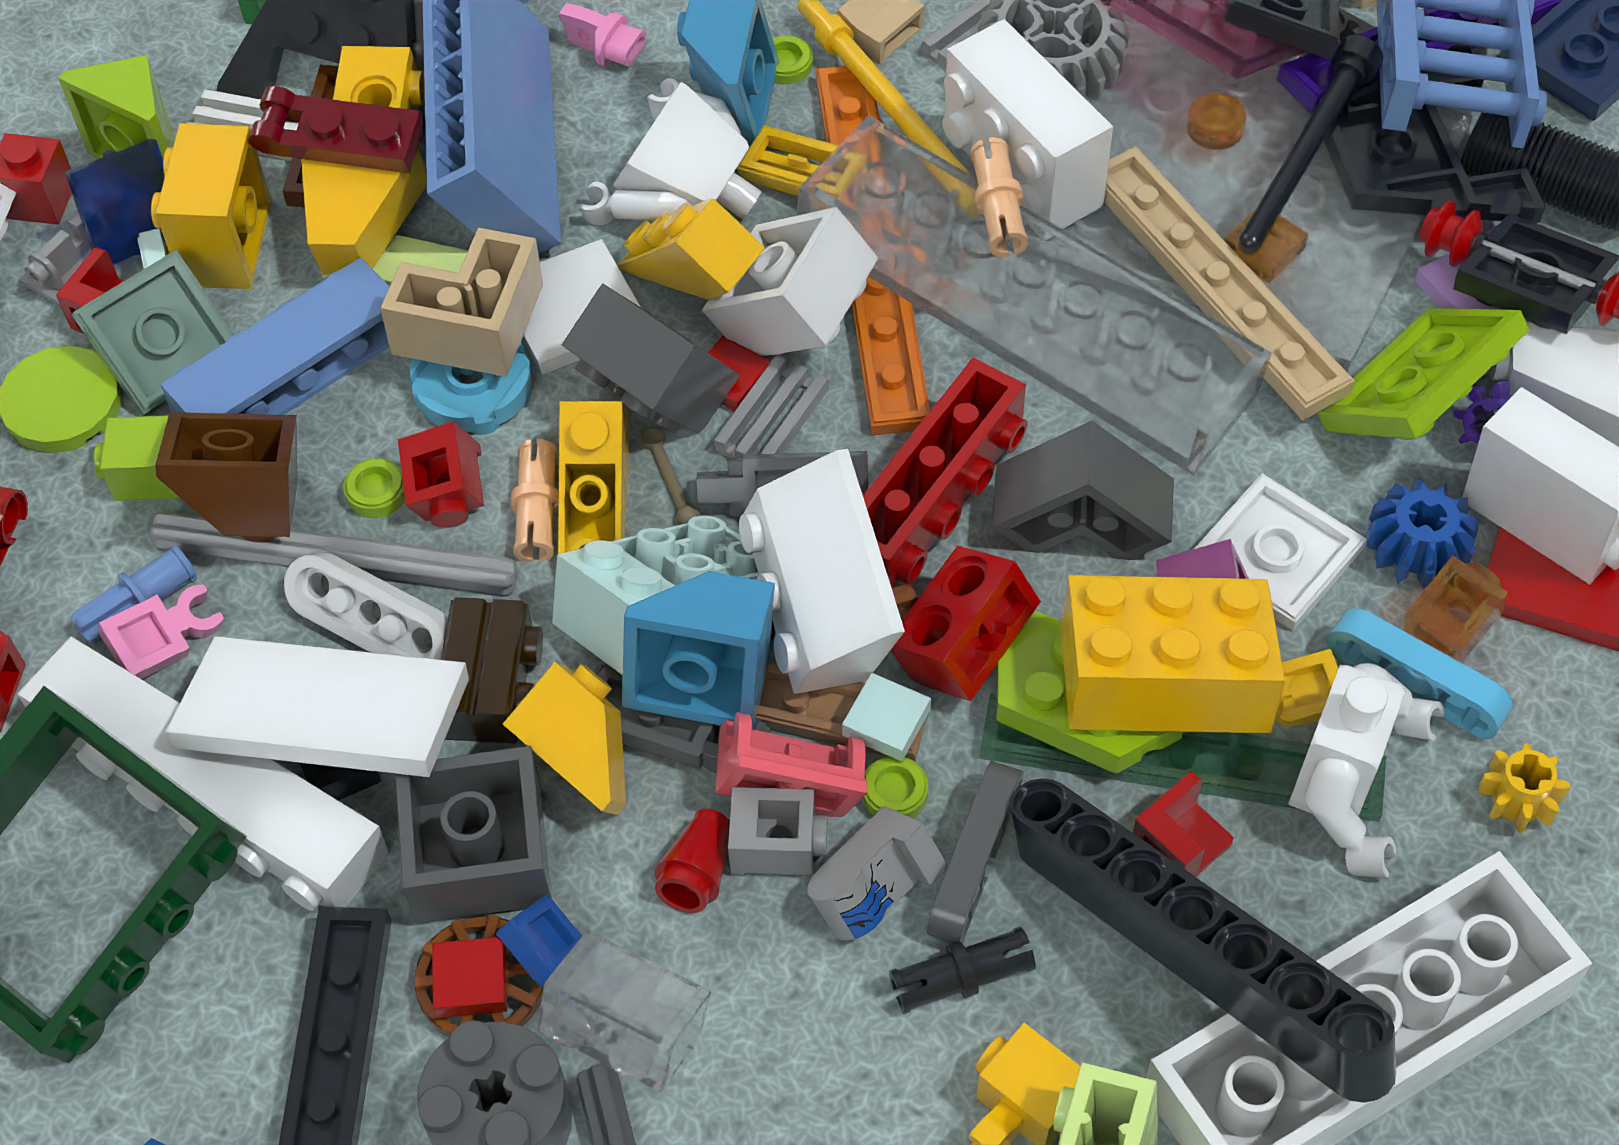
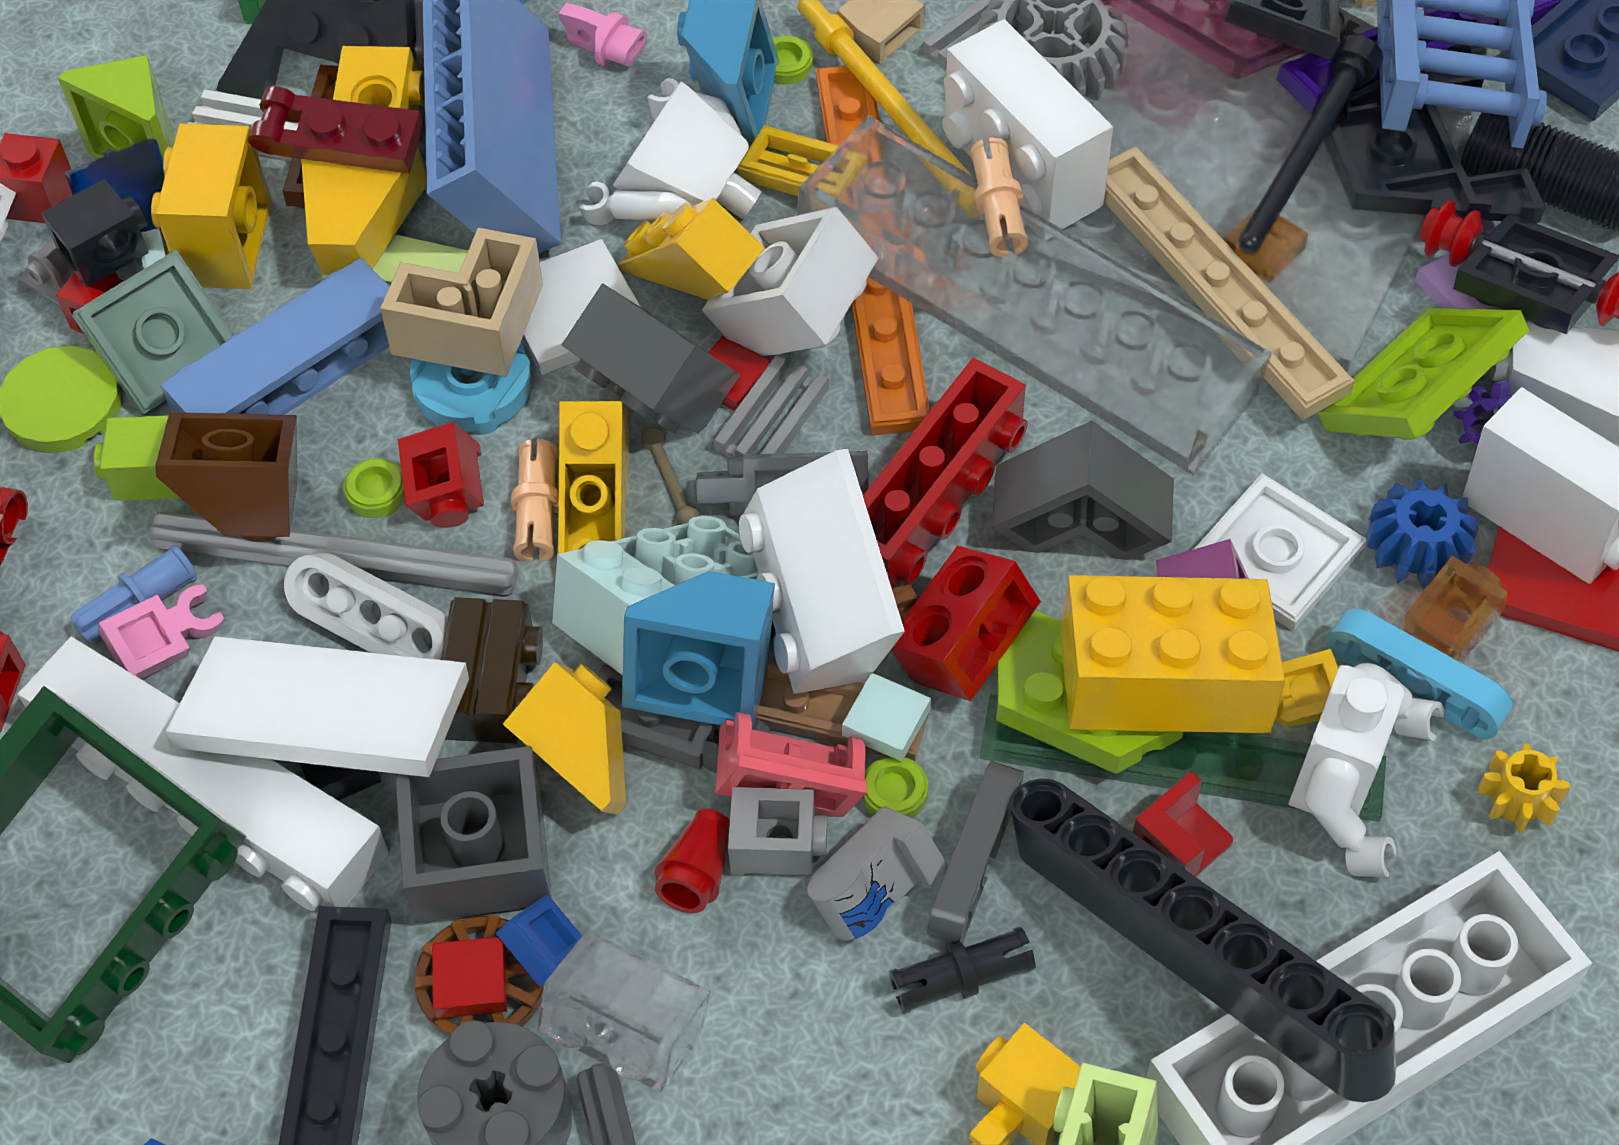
(97, 231): none -> black brick
(1216, 121): clear orange tile -> none

